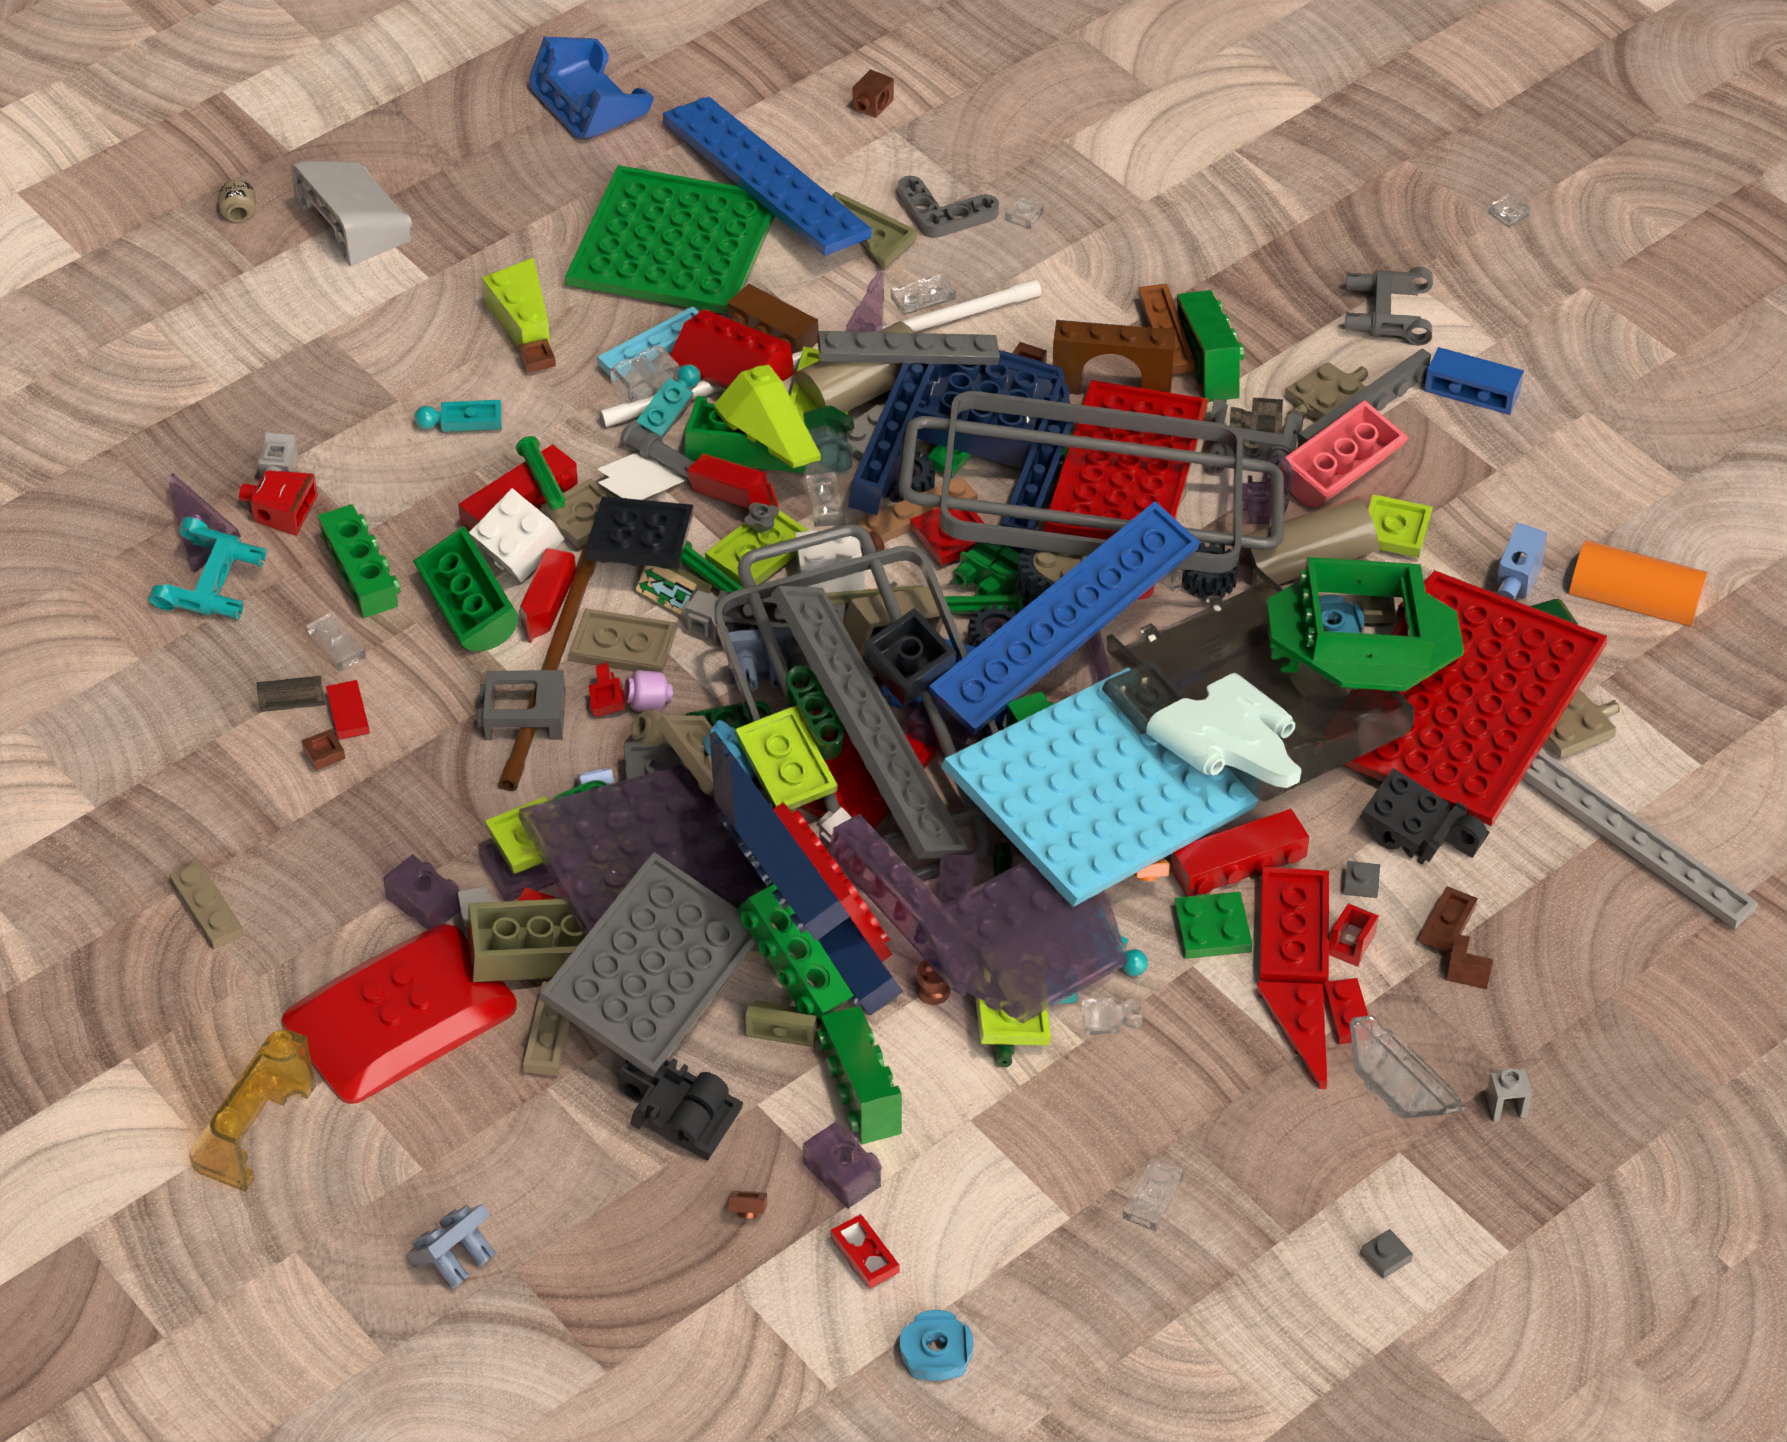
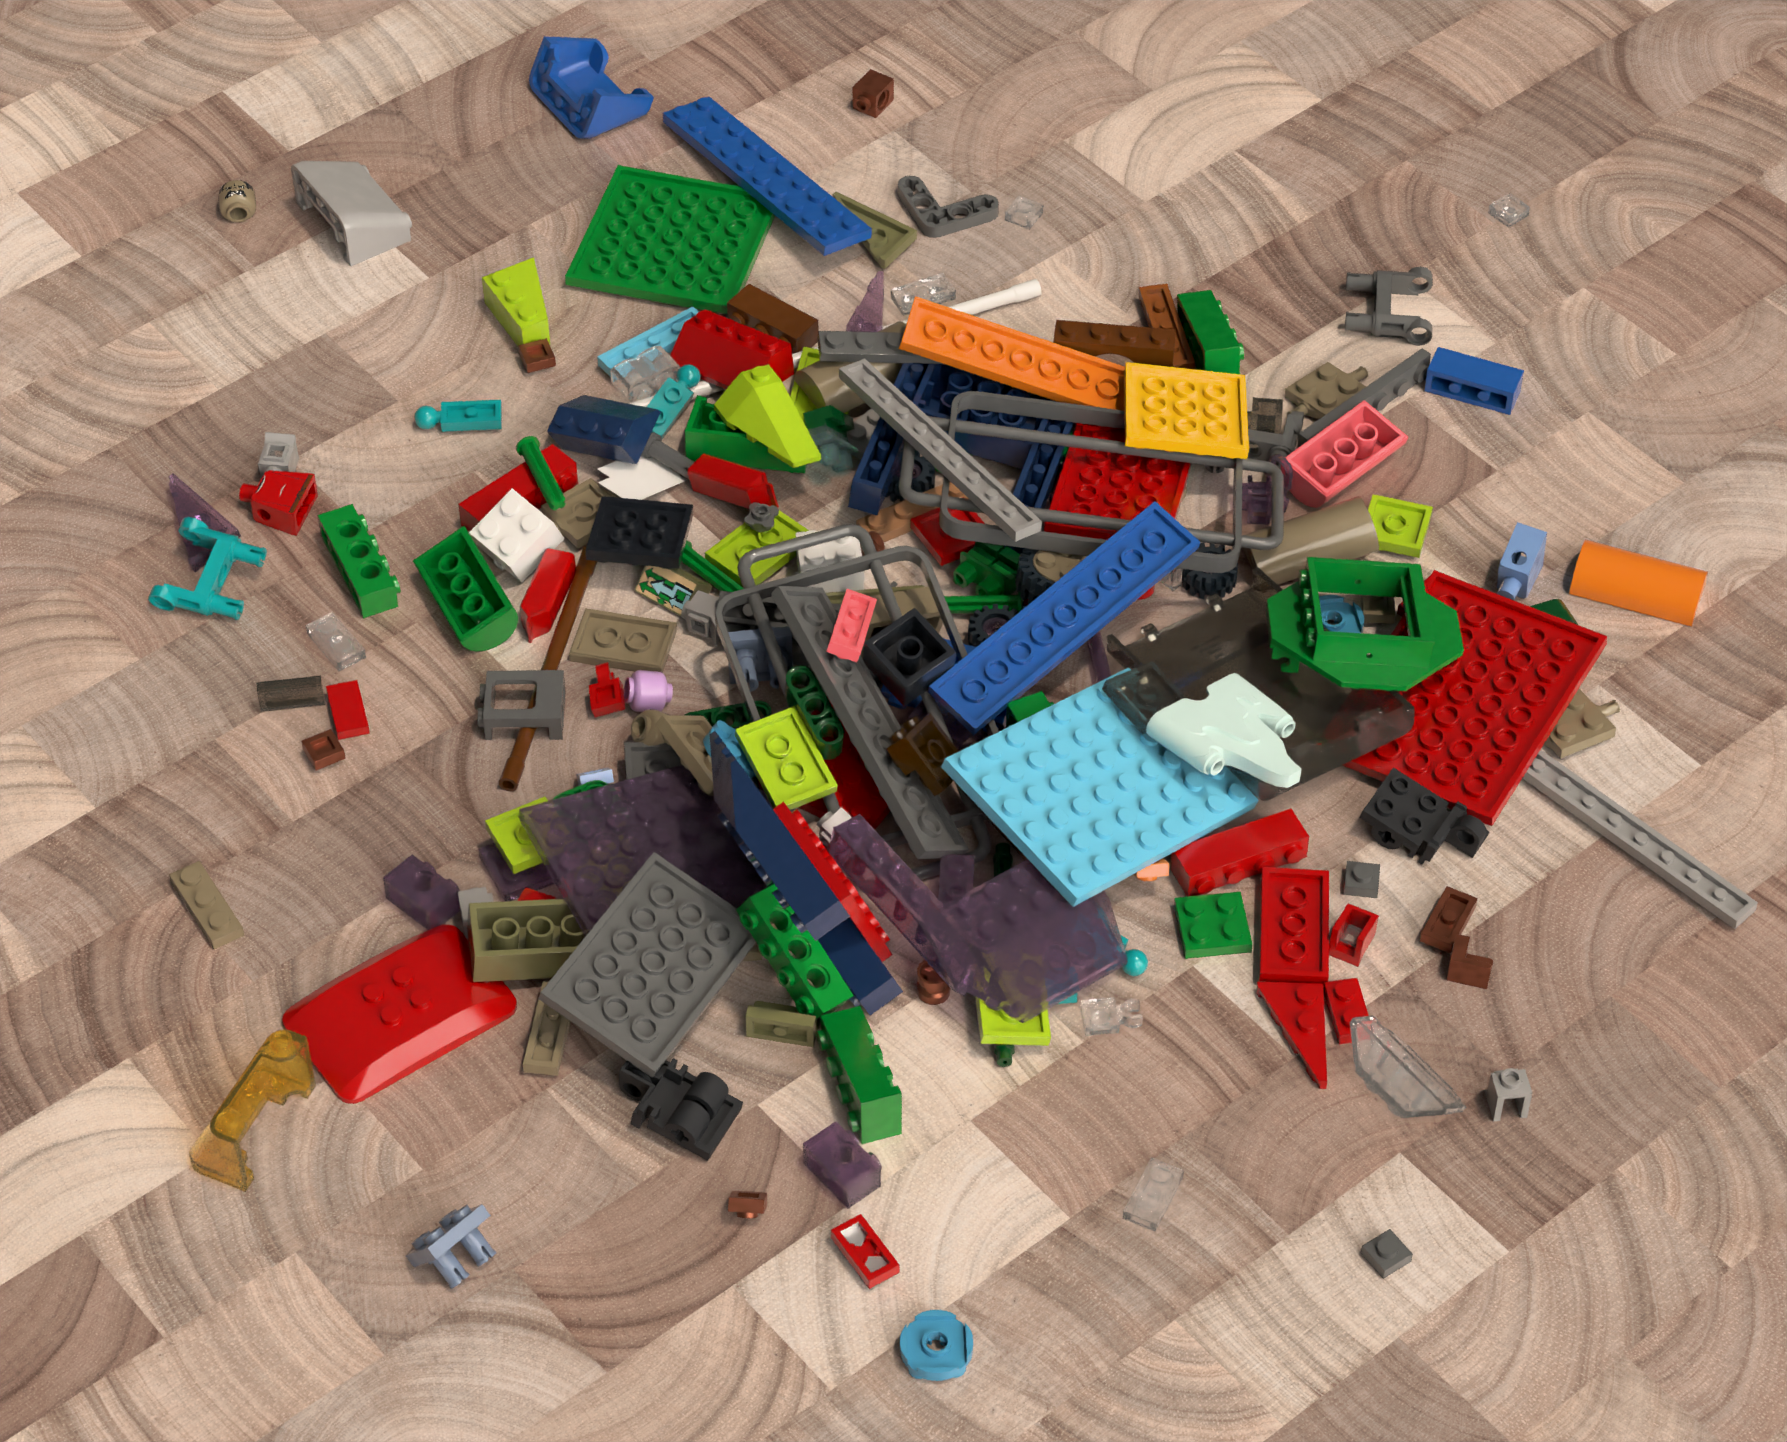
(603, 428): none -> dark blue slope
(825, 499): clear plate -> none
(851, 625): none -> coral plate
(922, 747): none -> dark brown plate
(940, 450): none -> light grey plate
(1012, 357): none -> orange plate
(1185, 410): none -> yellow plate

